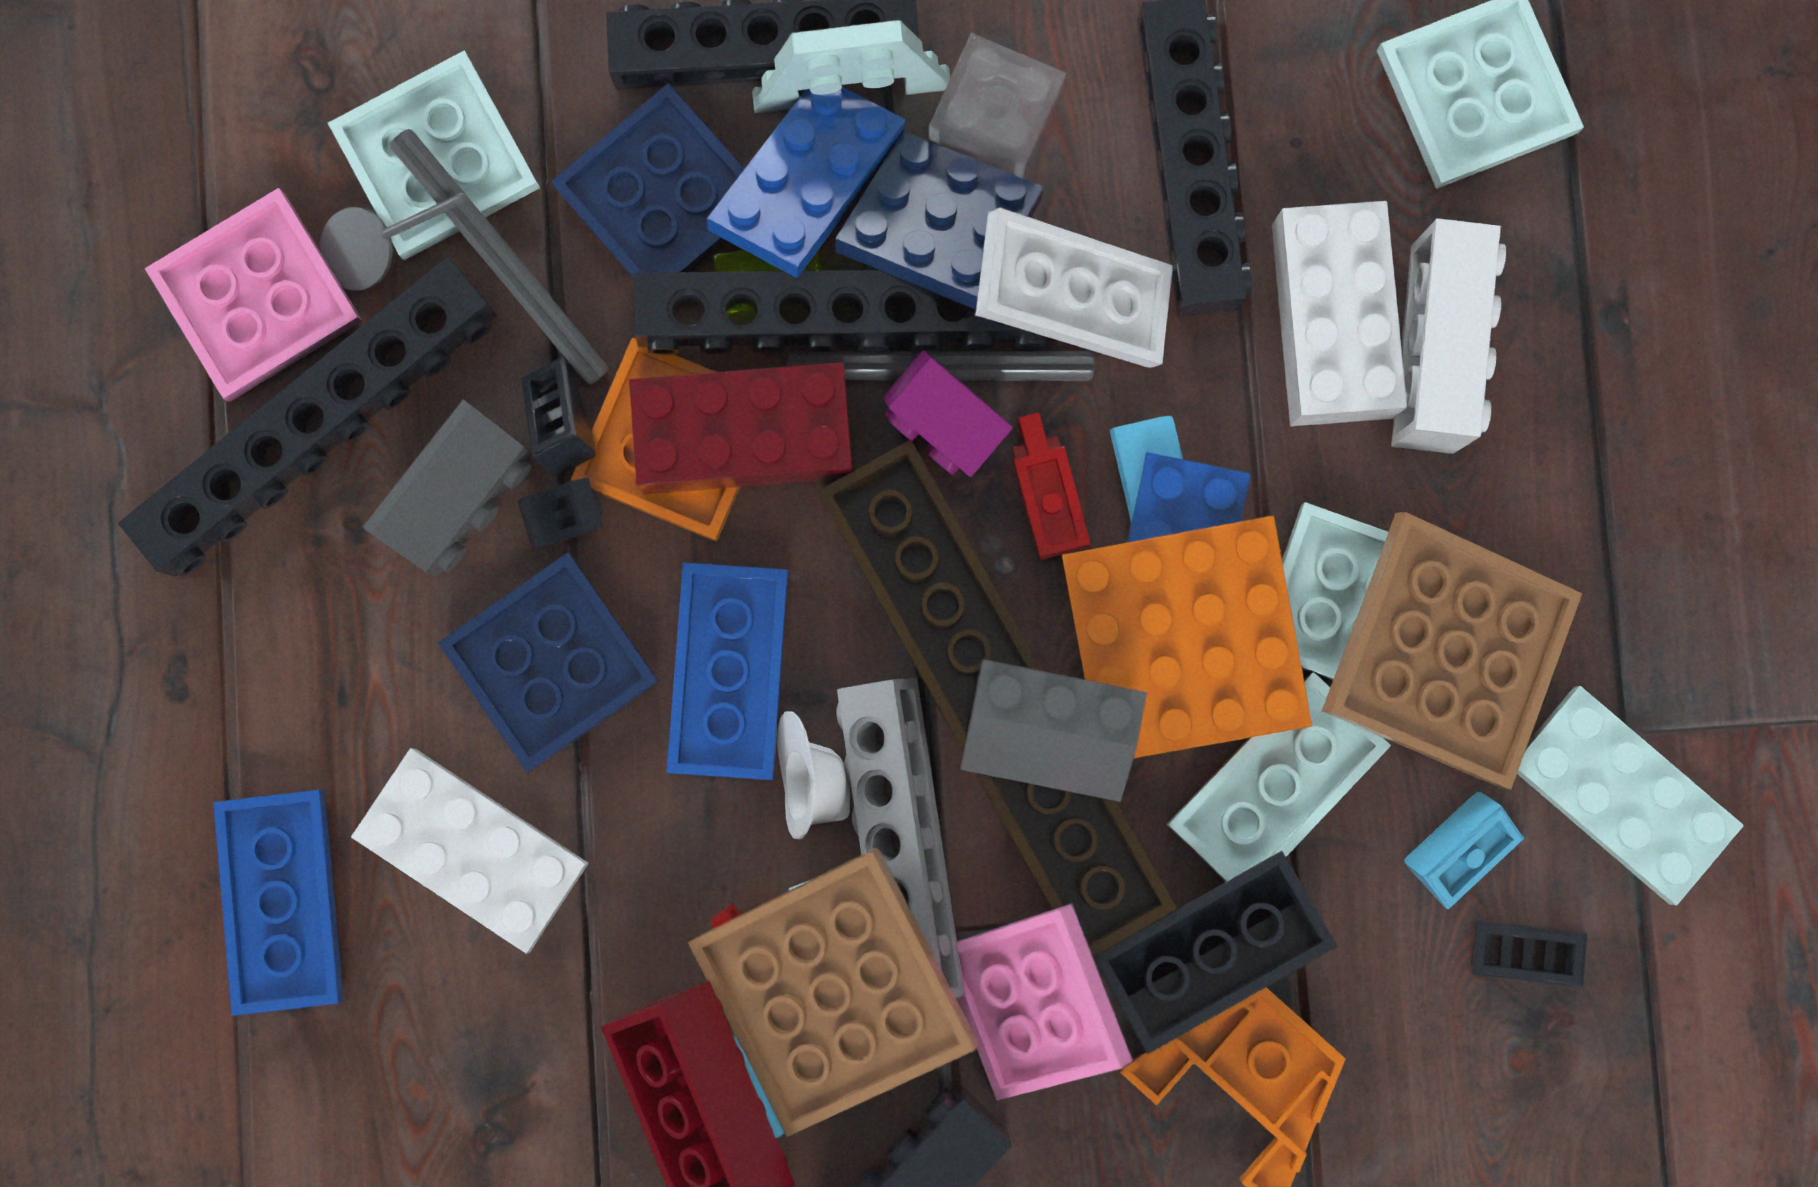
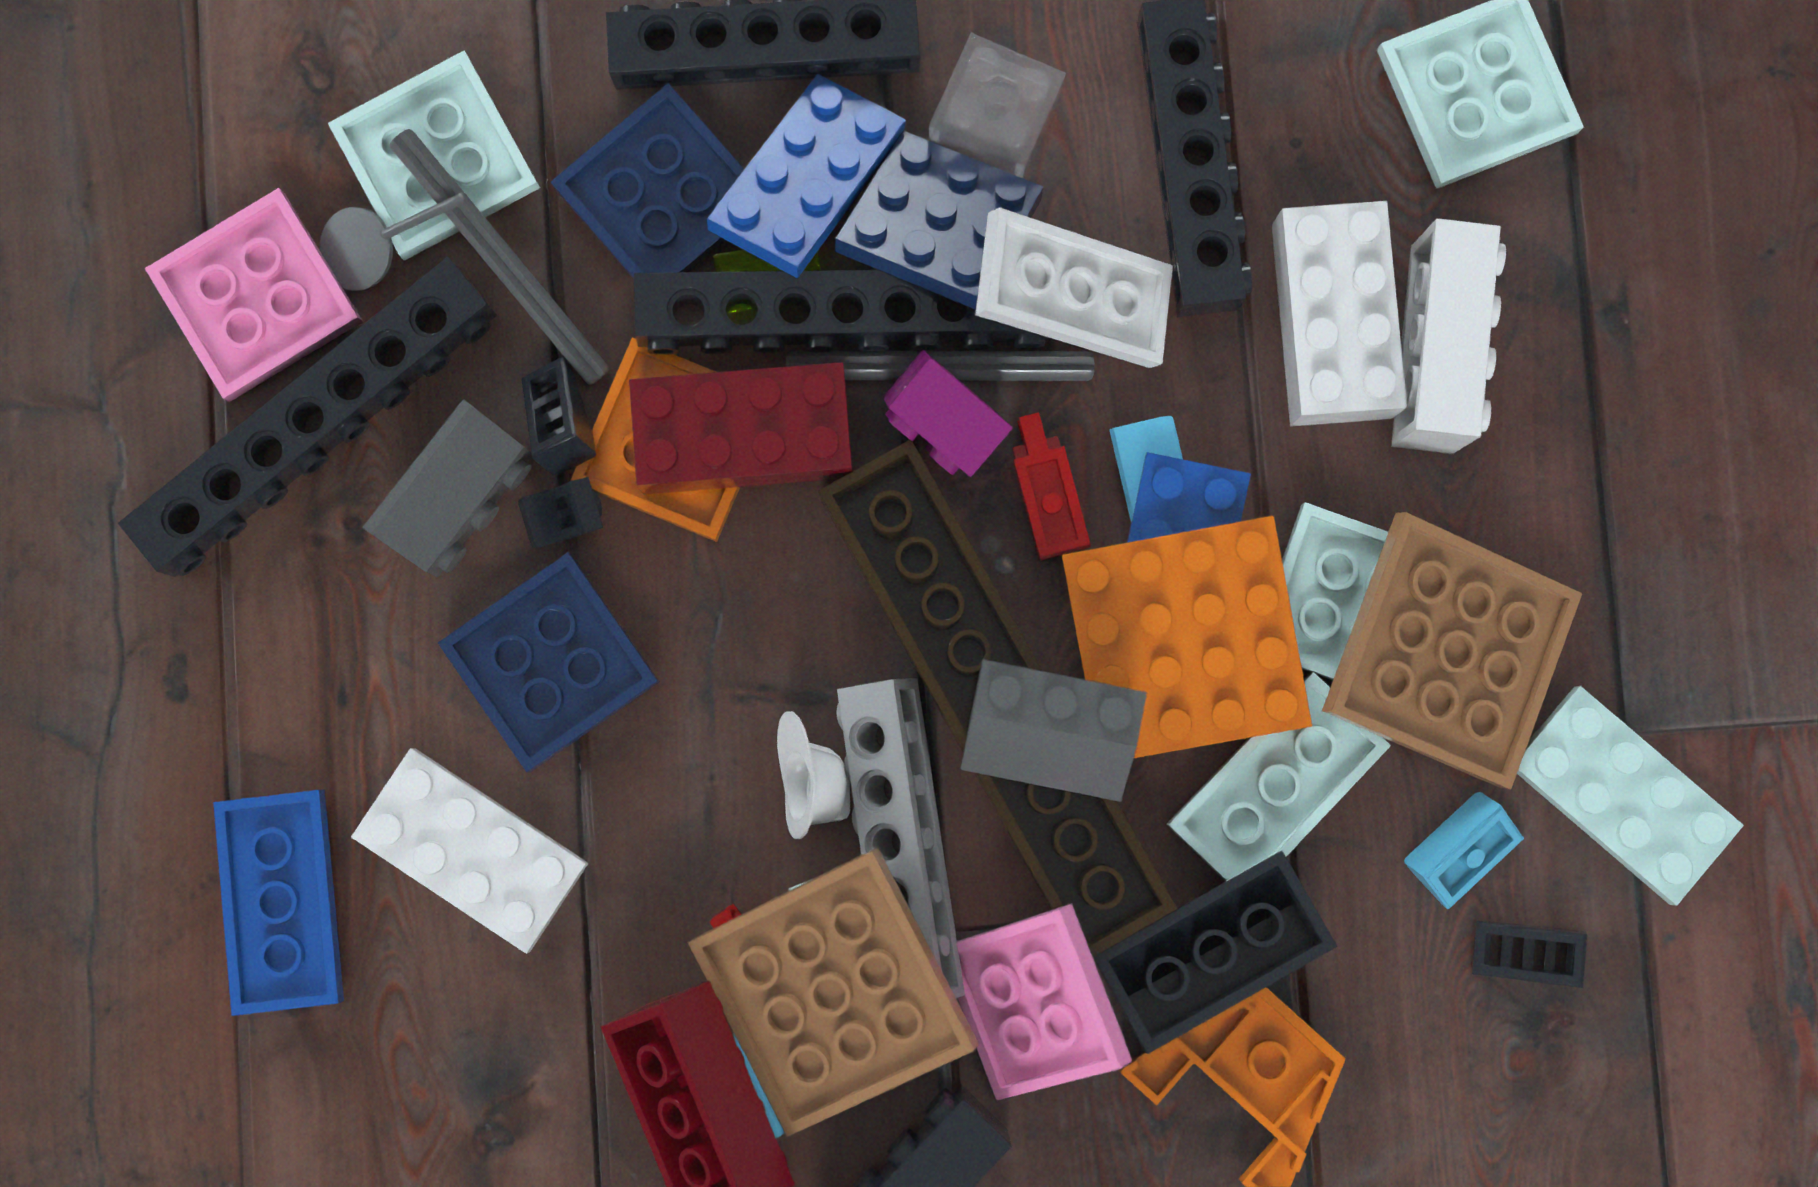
(728, 671): blue plate -> none
(848, 56): light aqua wing -> none

